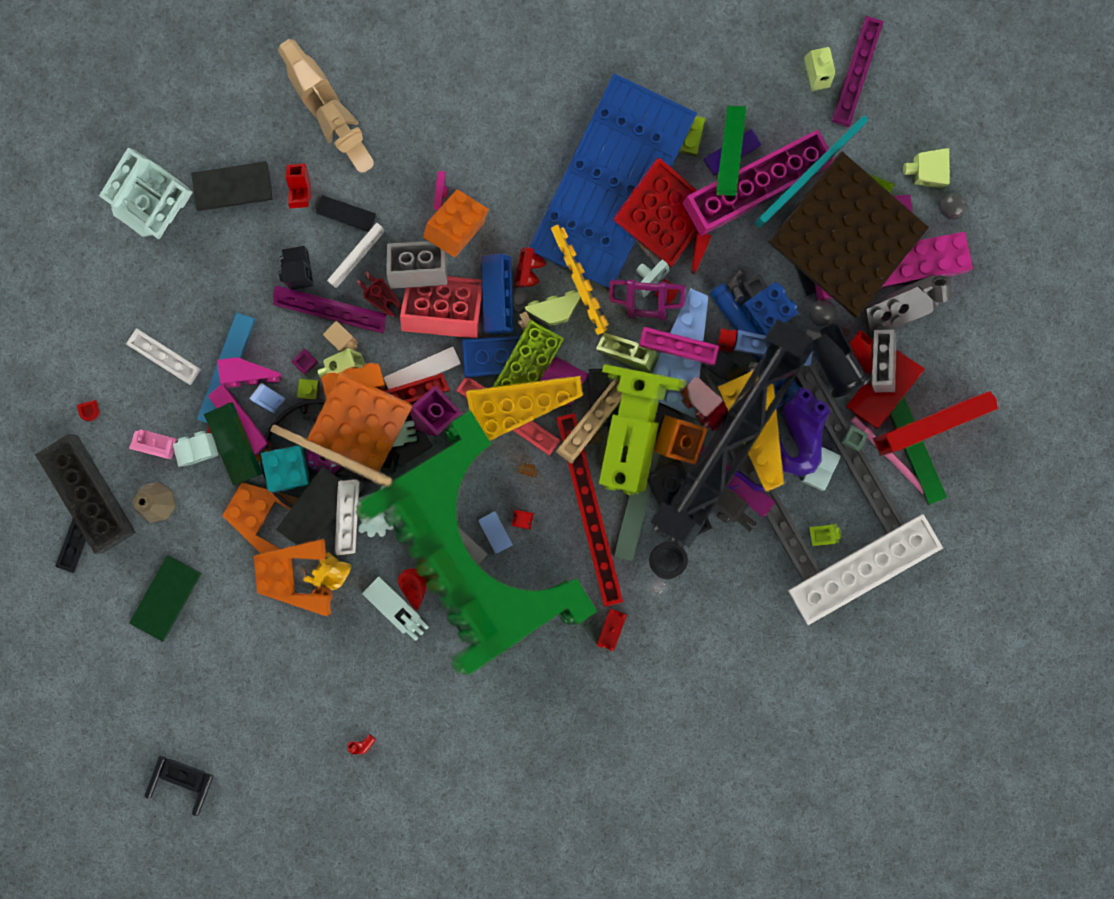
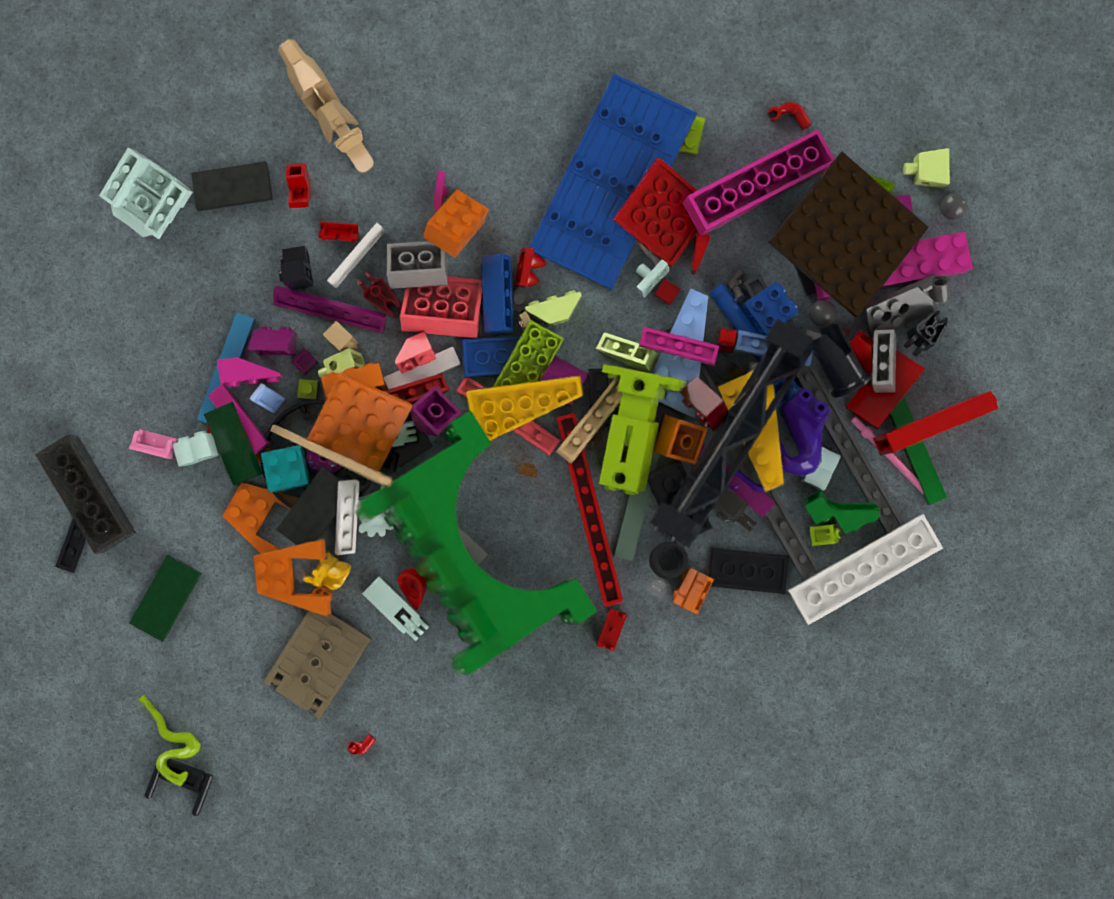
(89, 410): red tile -> none
(154, 502): dark tan cone -> none
(163, 356): white tile -> none
(192, 745): none -> lime animal
(273, 341): none -> magenta slope
(317, 661): none -> dark tan door
(339, 231): none -> red hinge
(346, 213): black tile -> none
(415, 353): none -> coral slope
(495, 532): light blue tile -> none
(522, 519): red leg -> none
(583, 286): yellow wing -> none
(632, 285): magenta bar -> none
(692, 590): none -> orange brick
(731, 151): green tile -> none
(748, 570): none -> black tile
(750, 143): dark purple tile -> none
(796, 111): none -> red piece
(811, 171): teal tile -> none
(819, 65): yellowish green torso -> none
(849, 515): none -> green arch
(854, 438): sand green tile -> none
(857, 71): magenta tile -> none
(926, 333): none -> black hinge

